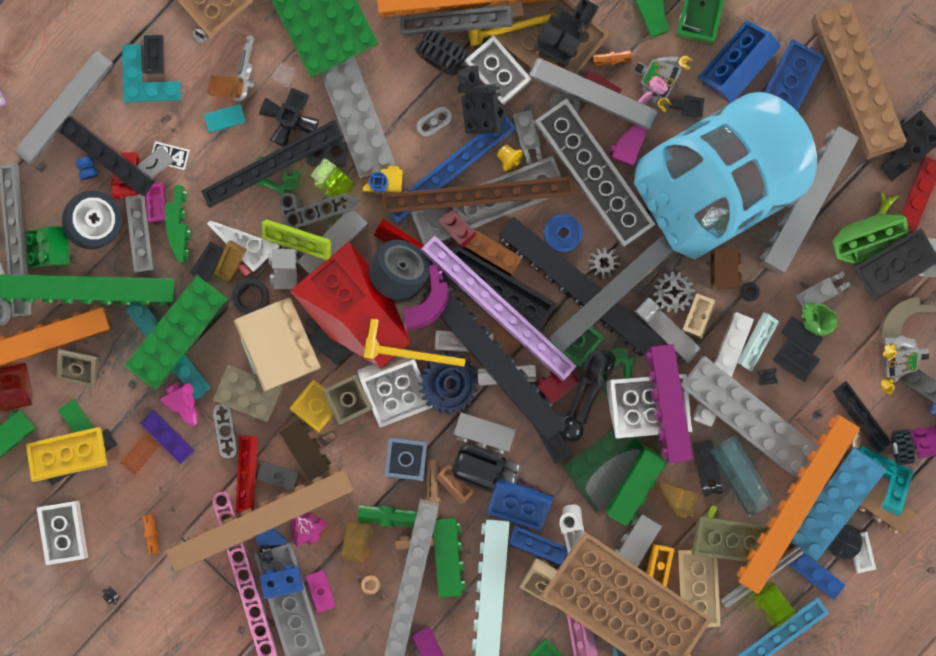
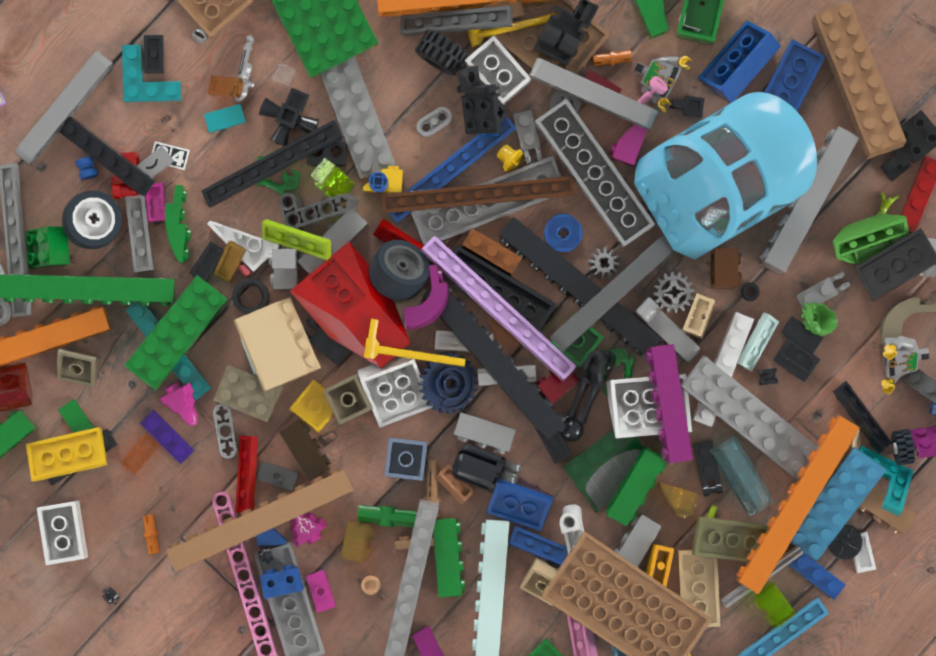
(457, 227): dark red plate -> none

